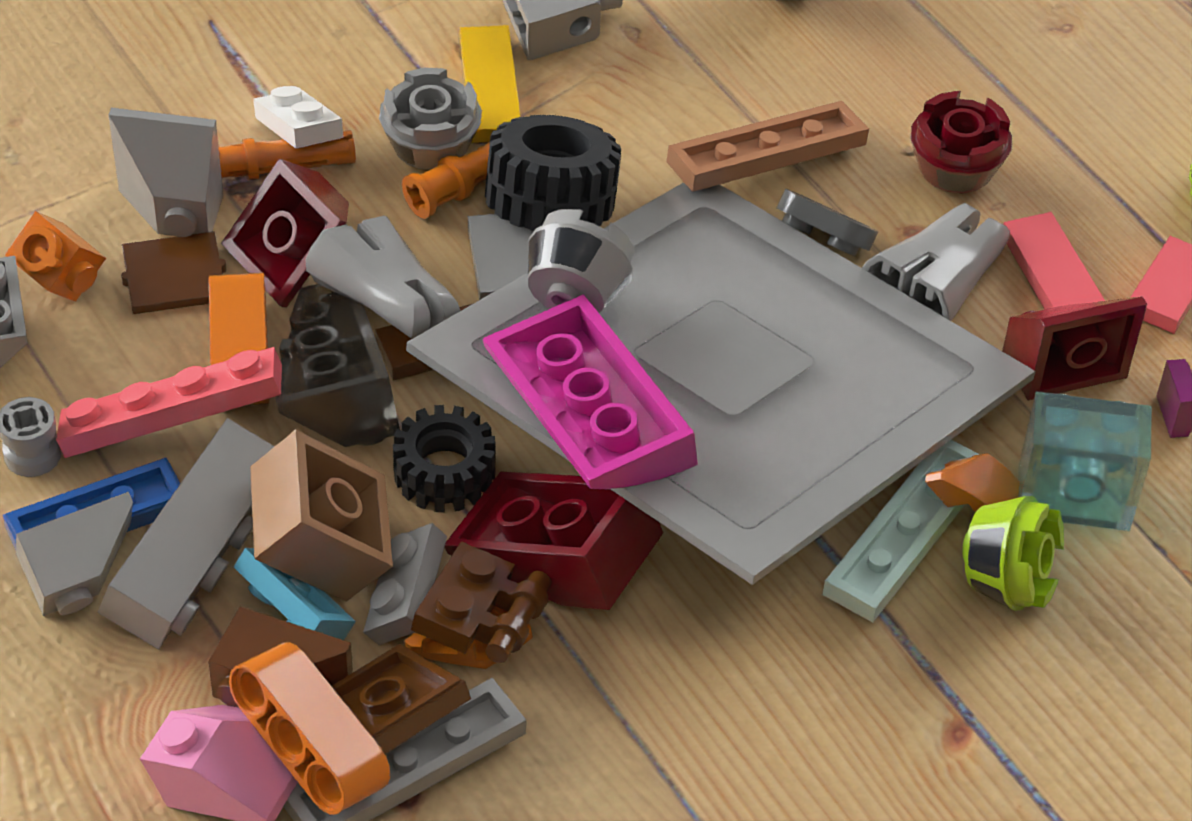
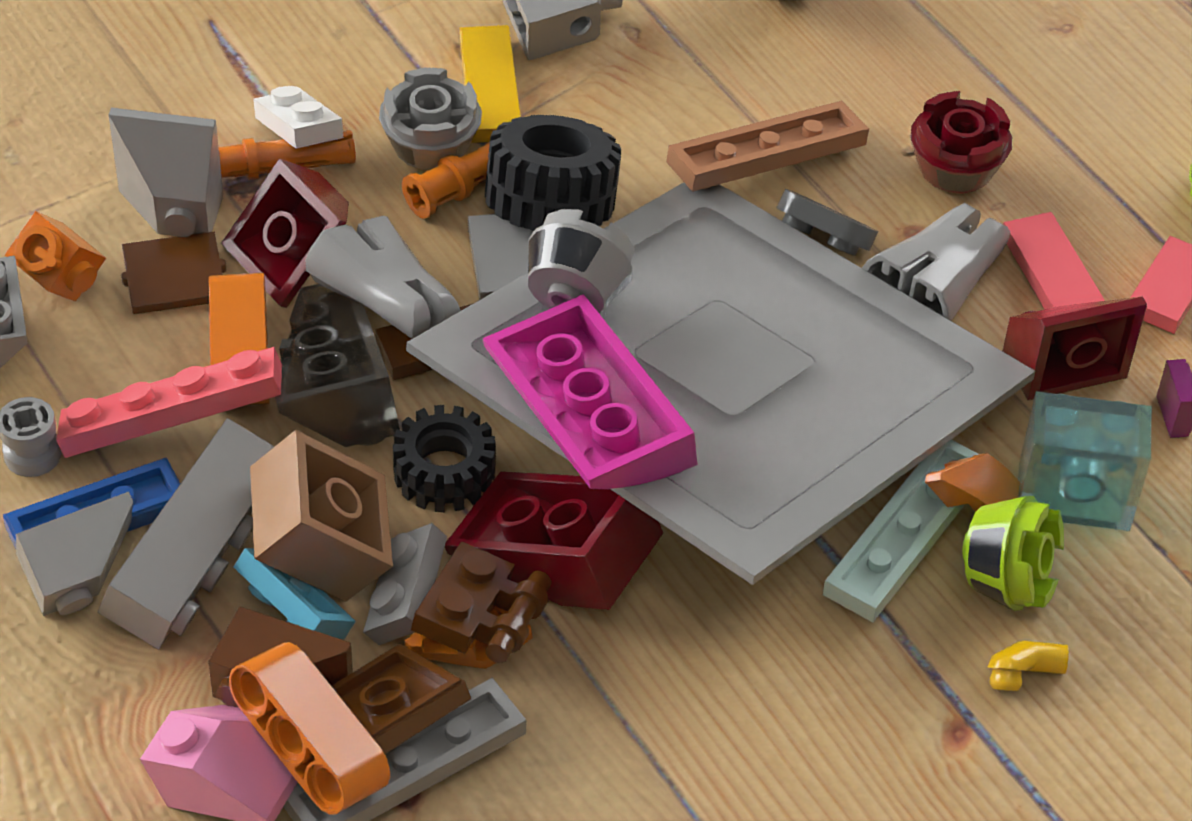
(1026, 656): none -> yellow arm

